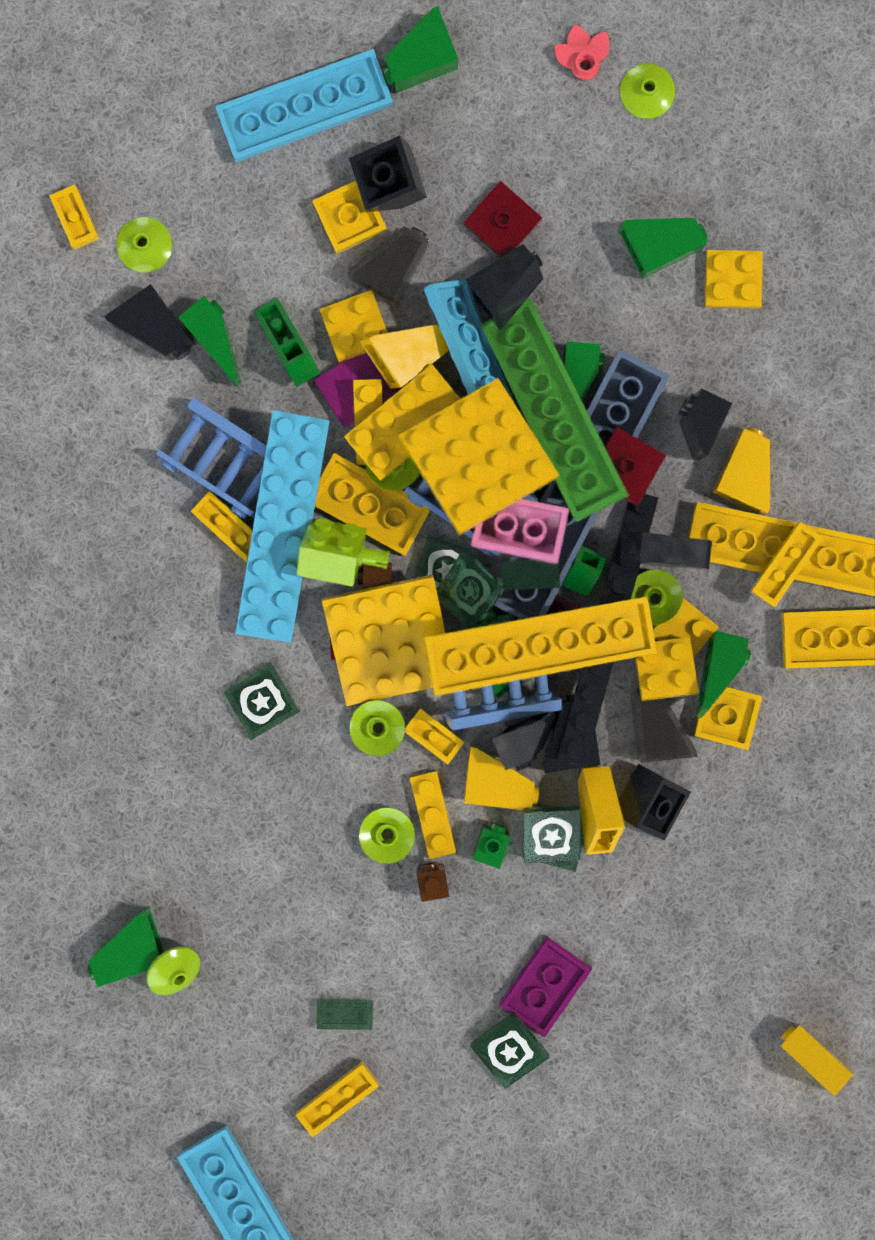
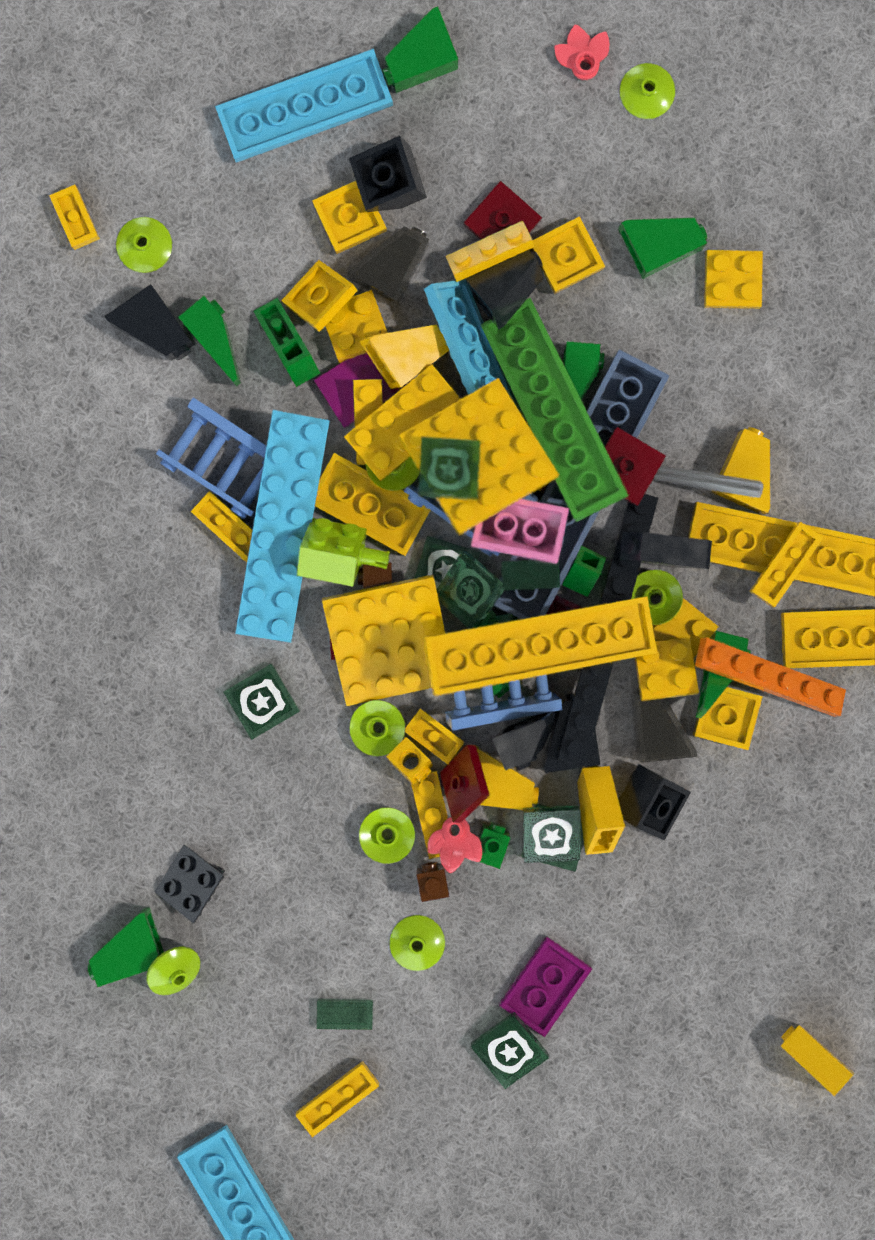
(189, 883): none -> black hinge
(319, 295): none -> yellow plate
(404, 751): none -> yellow brick
(417, 929): none -> lime dish
(449, 468): none -> clear green tile
(455, 848): none -> coral plate
(464, 783): none -> dark red plate
(489, 251): none -> yellow plate
(567, 255): none -> yellow plate
(702, 420): black slope -> none
(709, 481): none -> light grey axle
(770, 677): none -> orange plate

